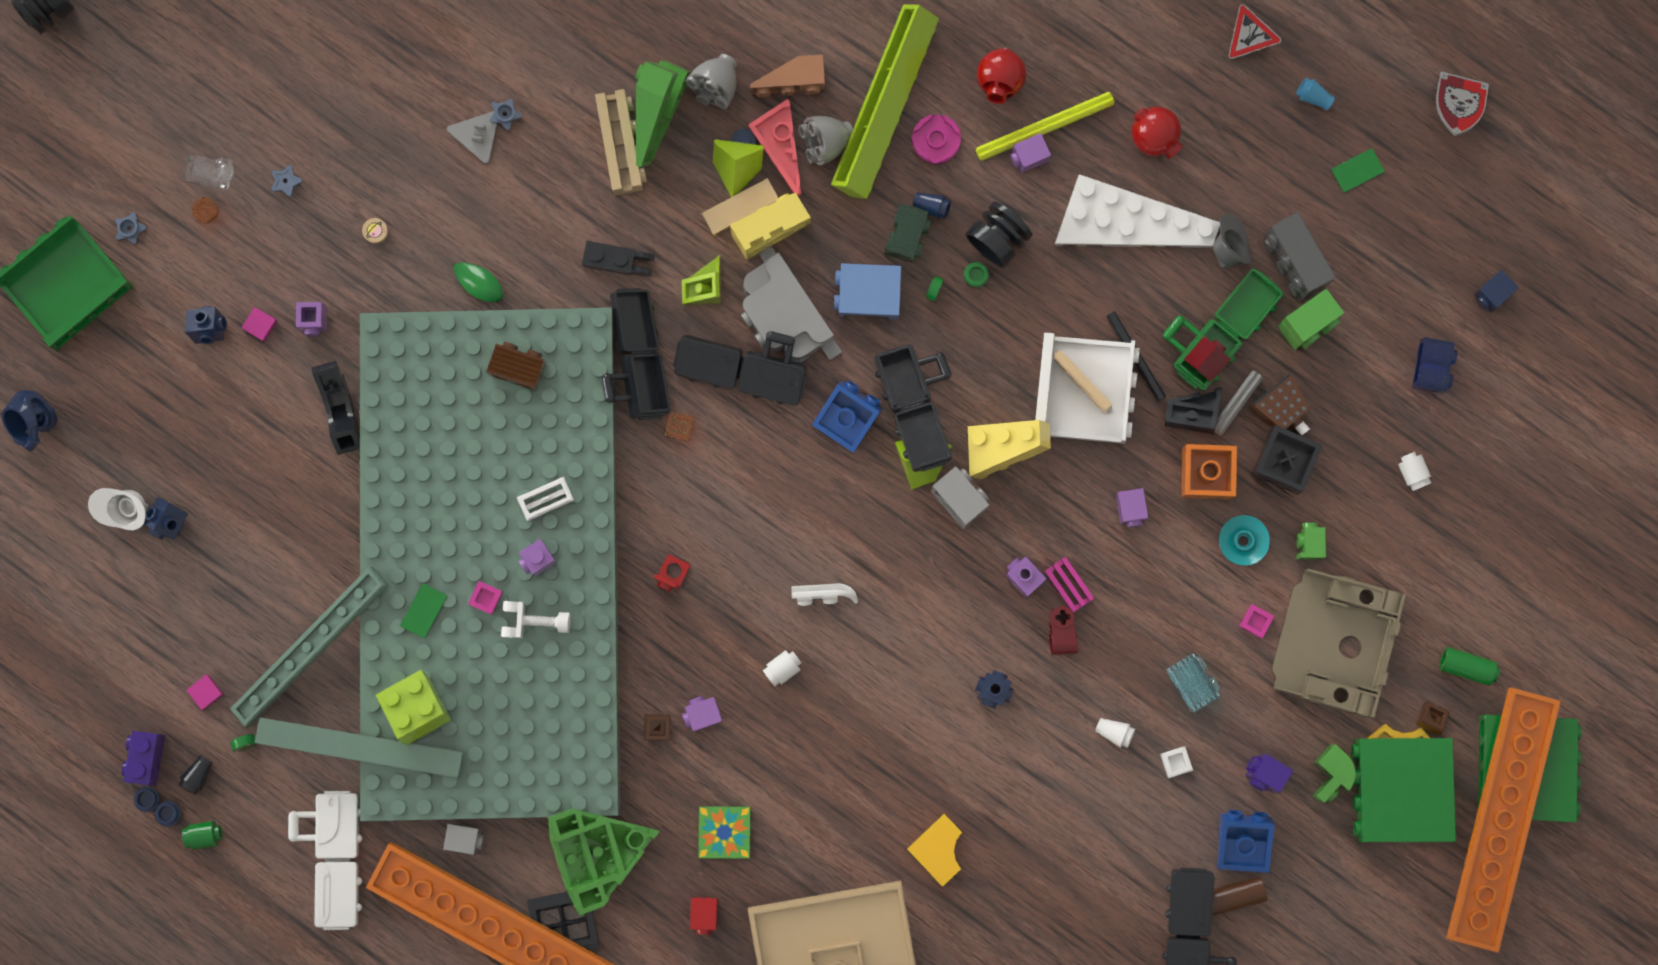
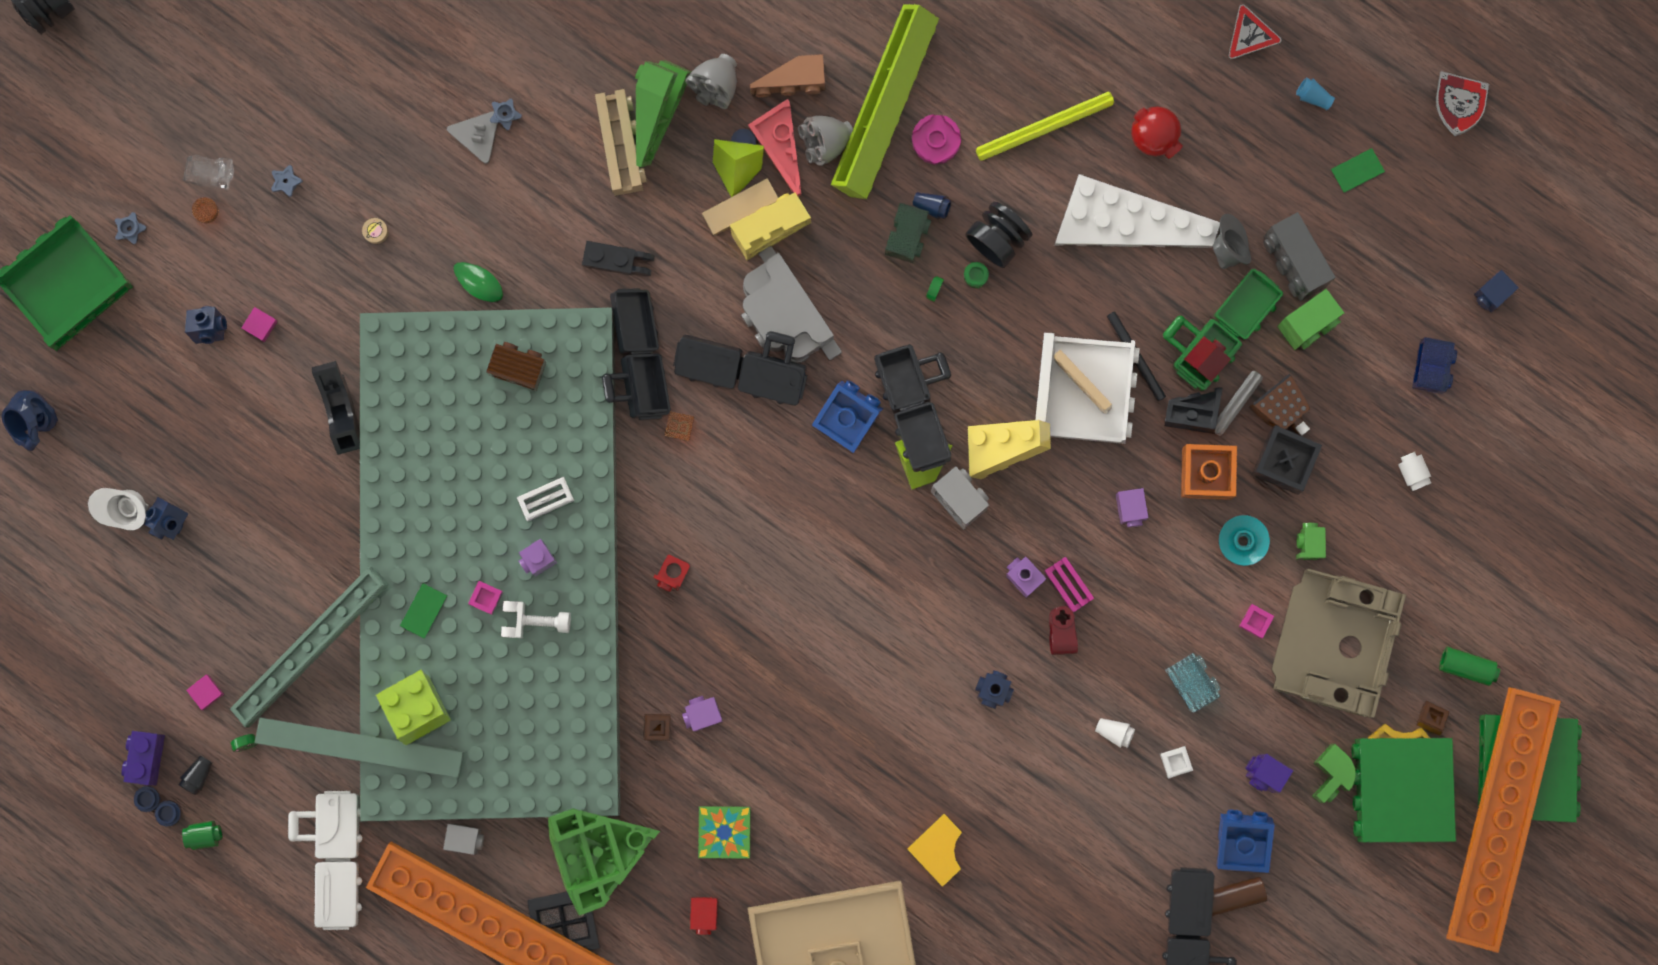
(311, 318): medium lavender brick -> none
(703, 286): lime slope -> none
(782, 668): white brick -> none
(827, 592): white piece -> none
(868, 290): medium blue panel -> none
(1001, 75): red brick -> none
(1030, 153): medium lavender brick -> none

